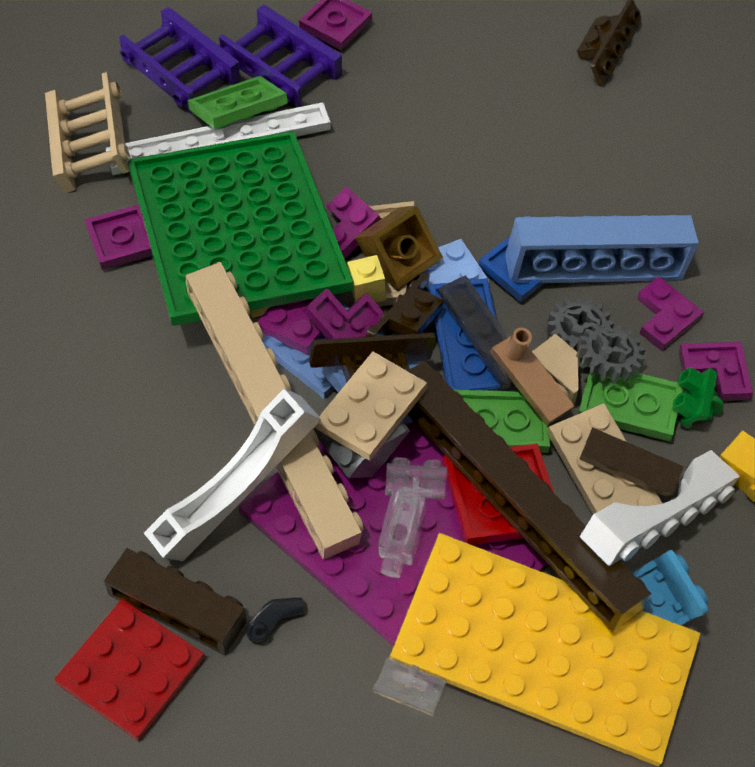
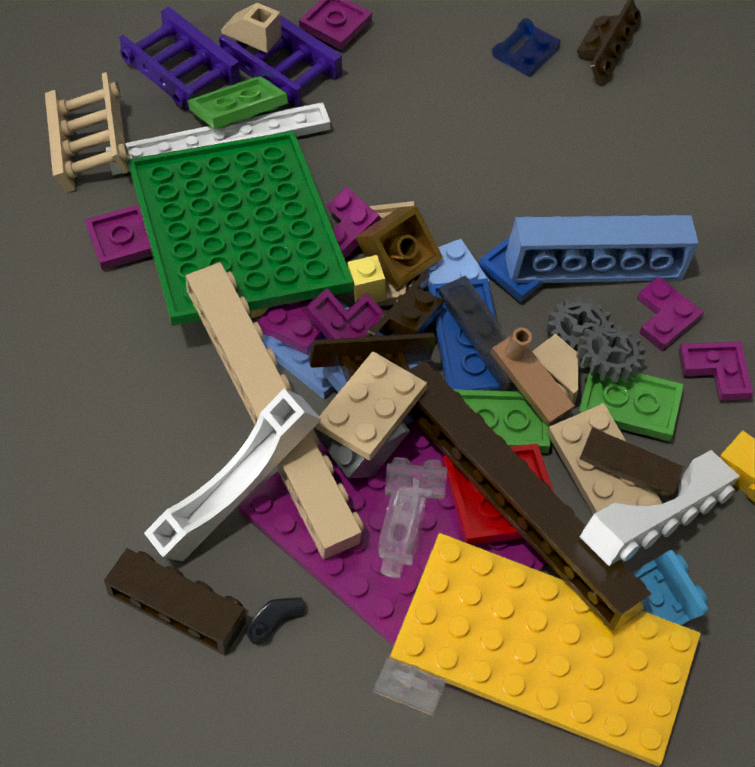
(130, 669): red plate -> none
(255, 26): none -> tan slope
(532, 53): none -> clear blue plate
(700, 399): green hips -> none

